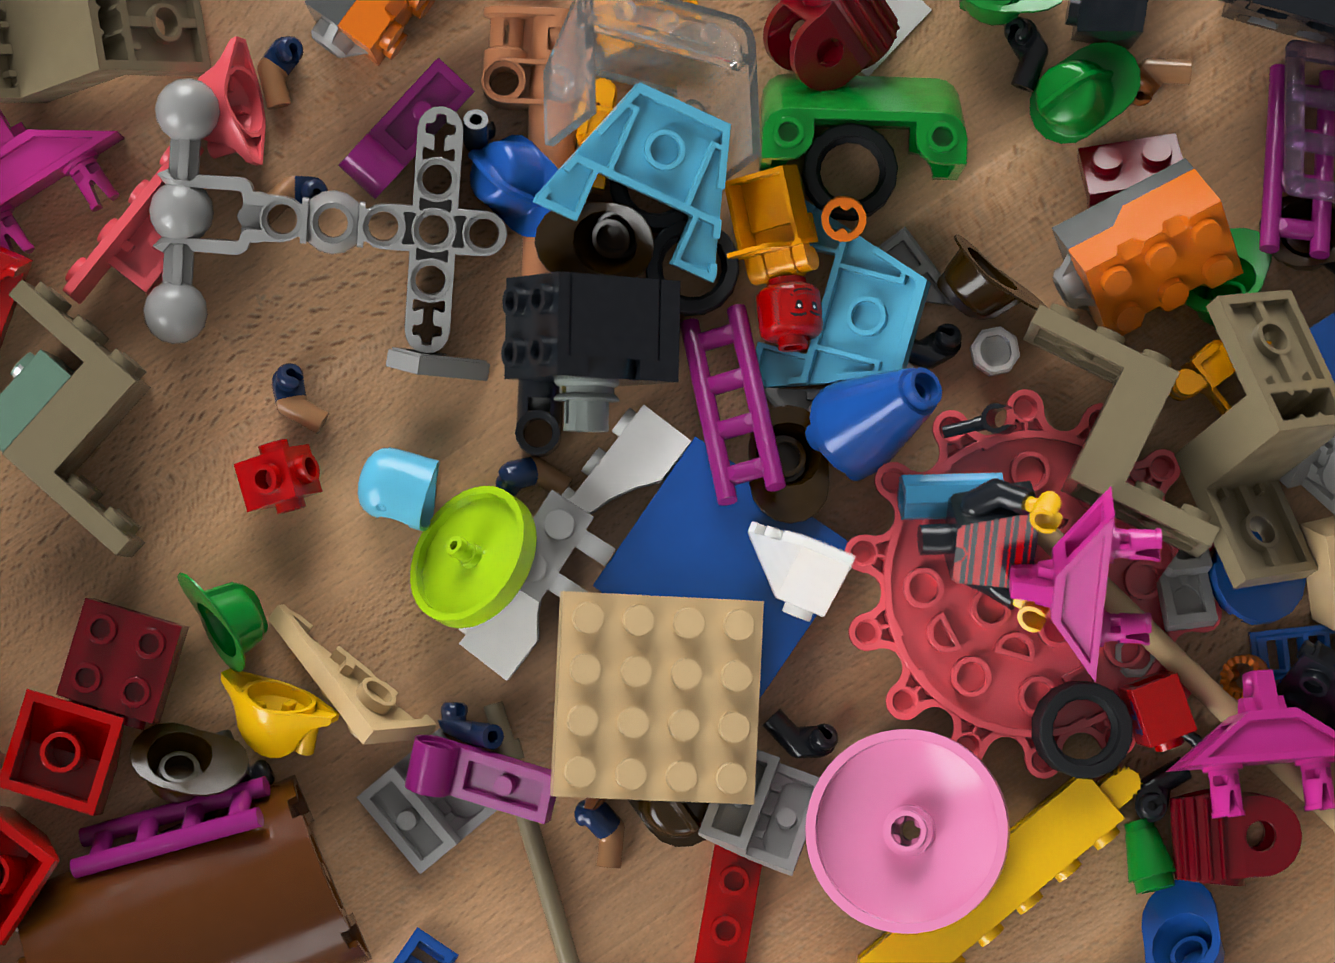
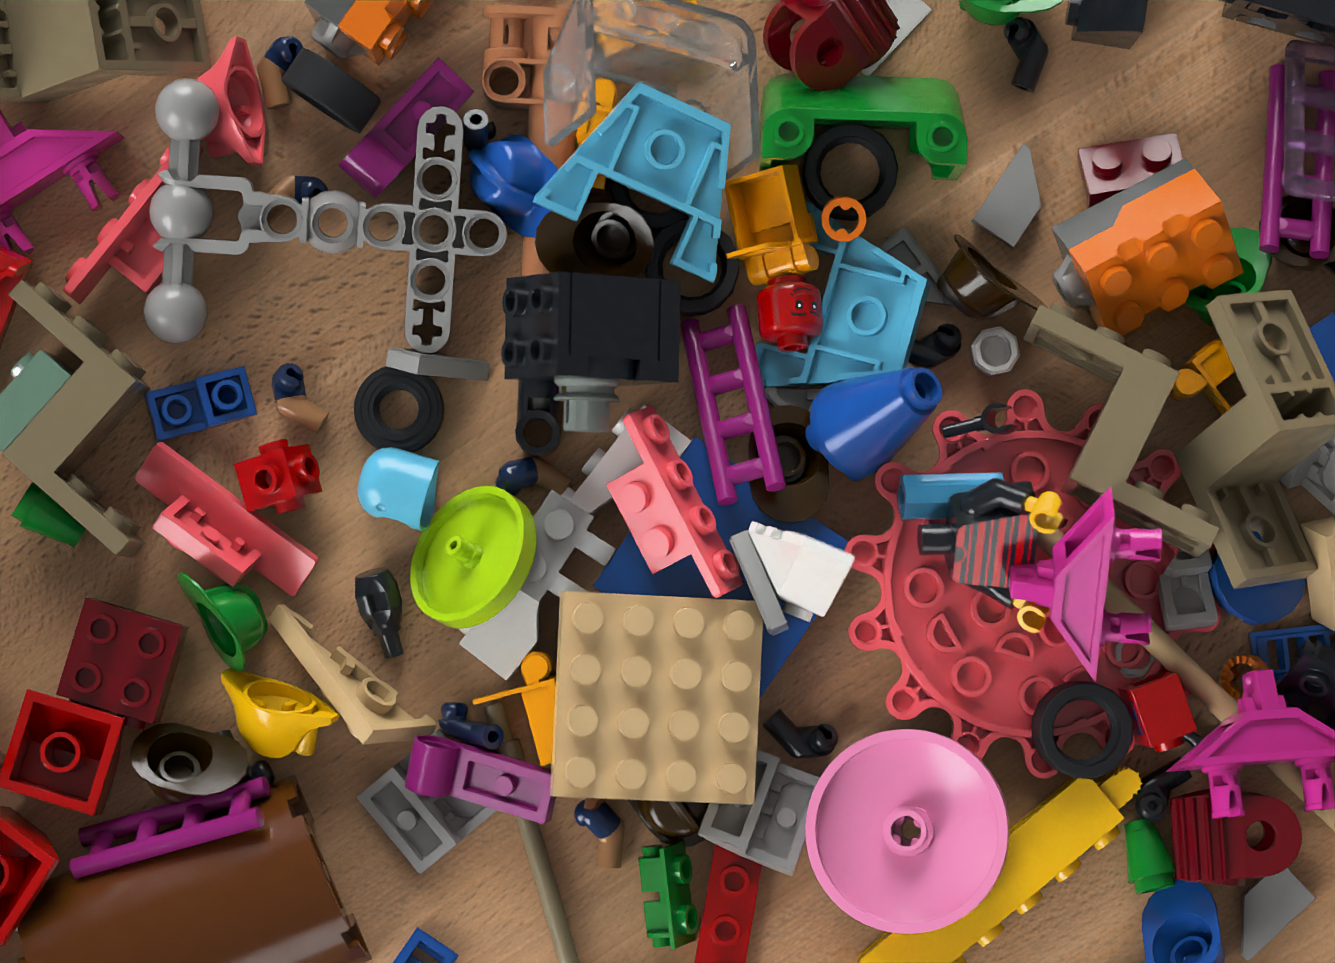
(46, 517): none -> green cone
(200, 404): none -> blue slope
(216, 526): none -> coral bracket
(331, 90): none -> black tyre
(368, 403): none -> black tyre
(381, 607): none -> black piece
(538, 699): none -> light orange piece
(667, 510): none -> coral bracket
(673, 917): none -> green hinge
(758, 583): none -> light grey tile
(1011, 201): none -> light grey tile
(1084, 92): green piece -> none
(1160, 71): medium nougat arm -> none
(1269, 908): none -> light grey tile

